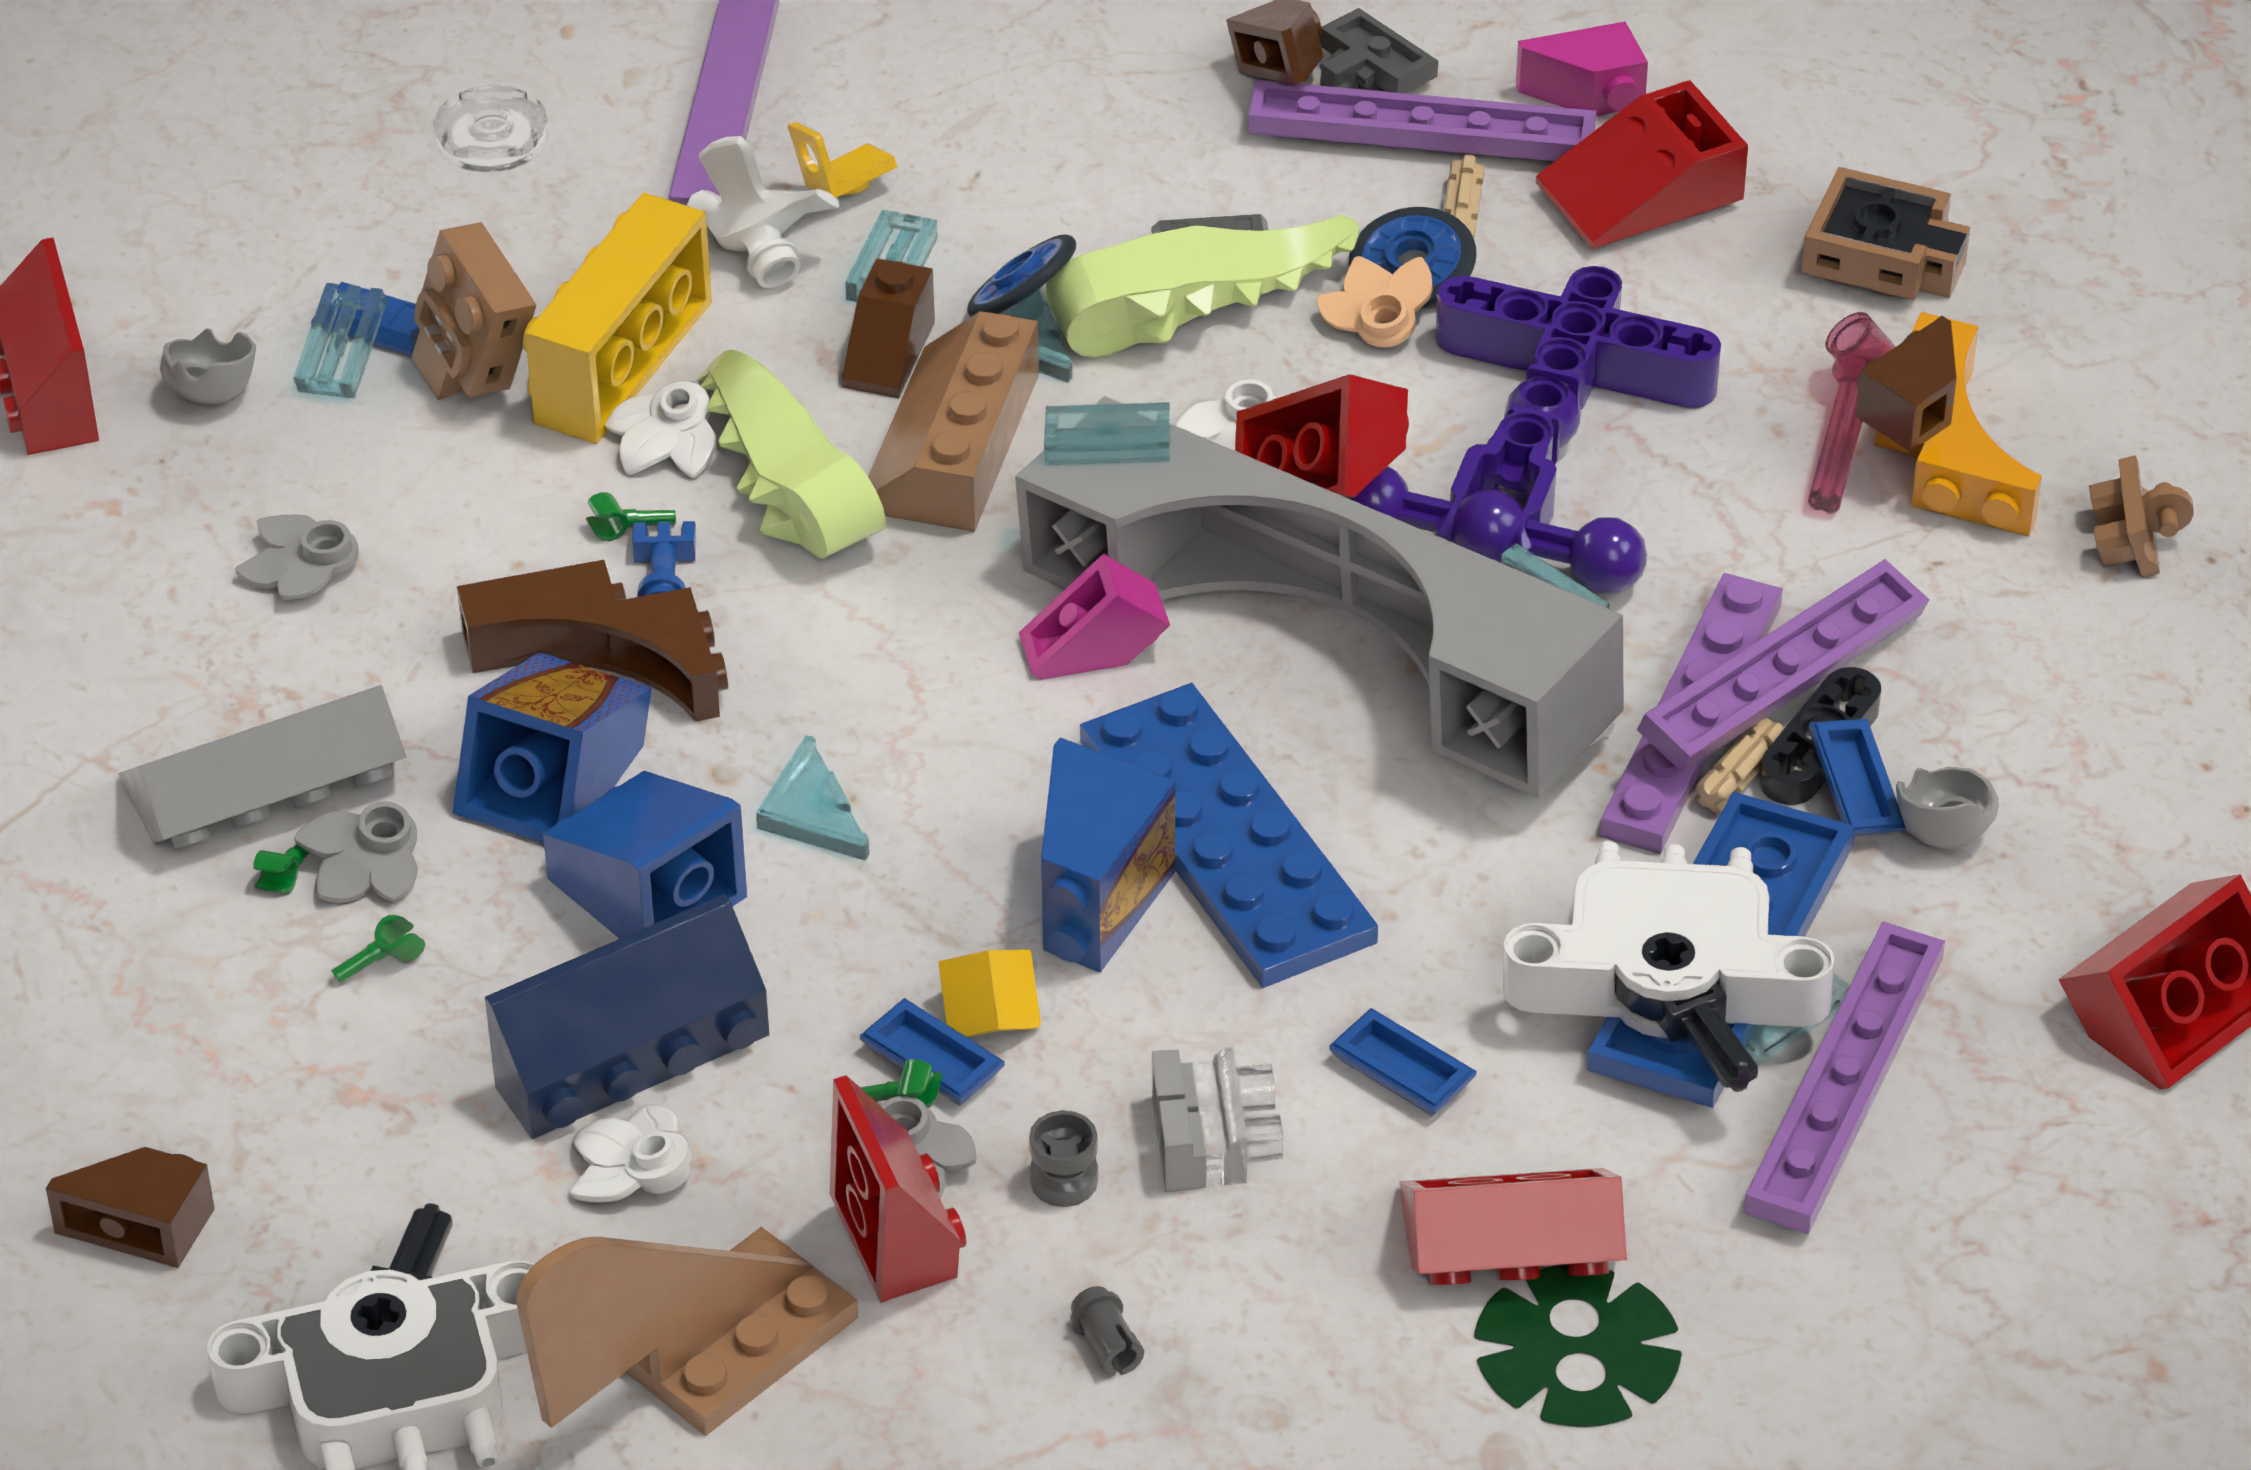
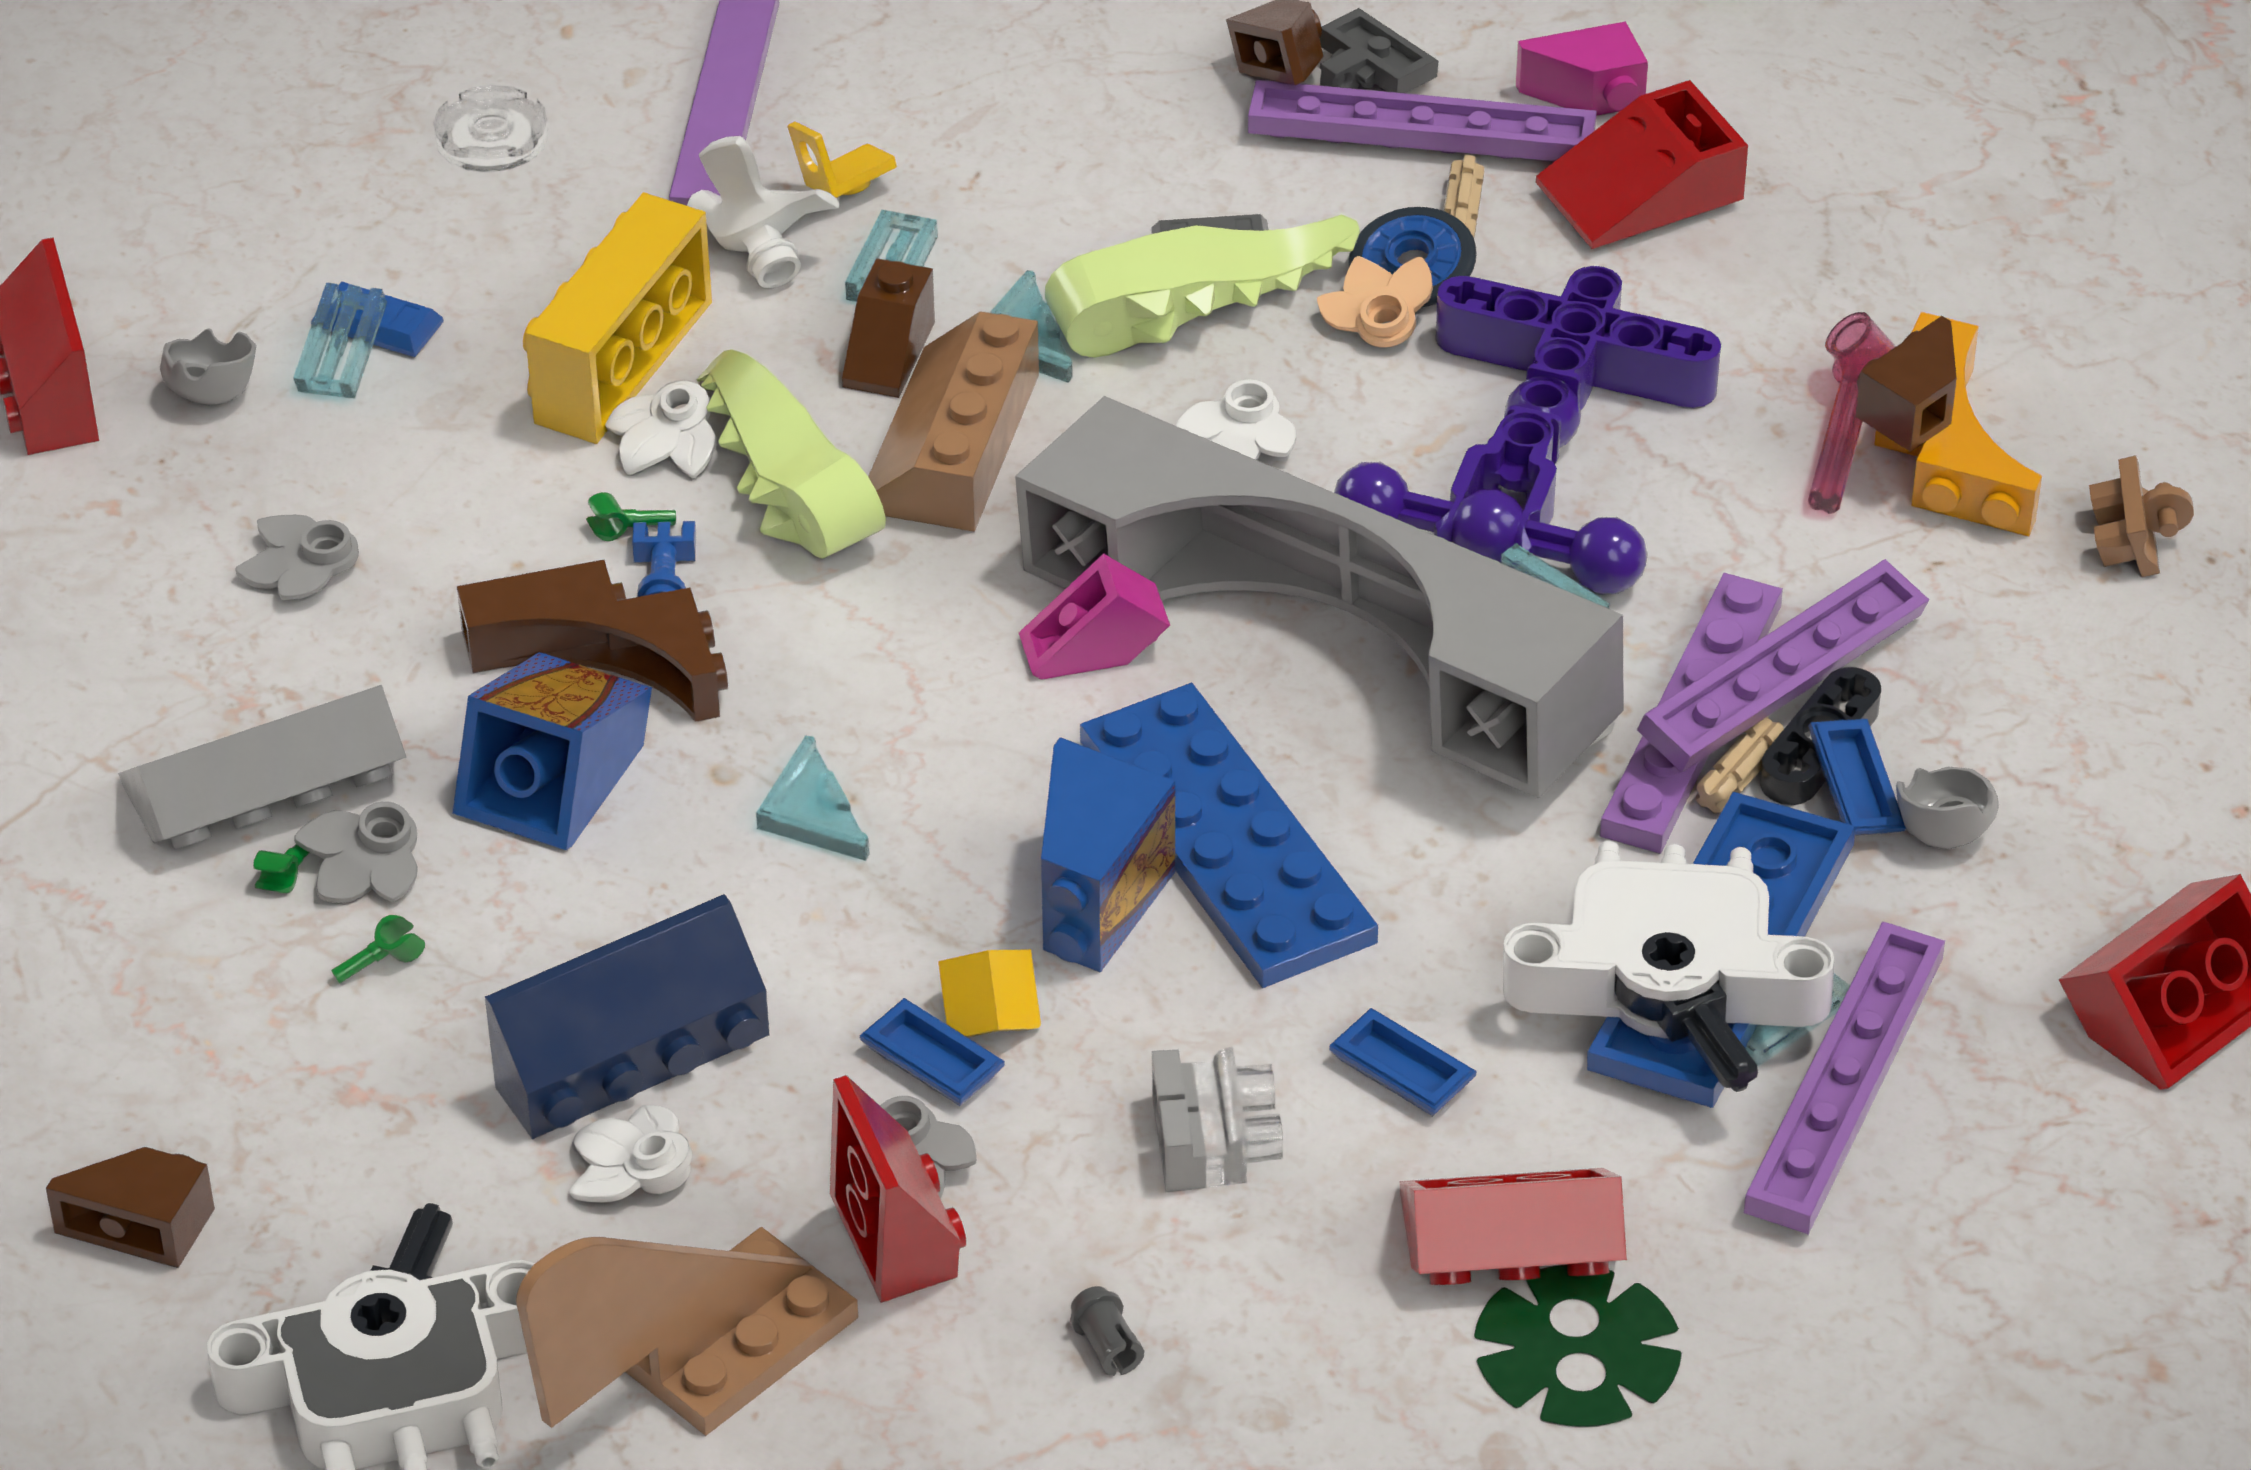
(470, 315): medium nougat piece -> none
(648, 852): blue slope -> none
(915, 1082): green hand -> none
(1023, 275): wheel -> none
(1063, 1158): dark grey wheel -> none
(1107, 433): clear light blue tile -> none
(1328, 433): red slope -> none
(1885, 237): piece -> none

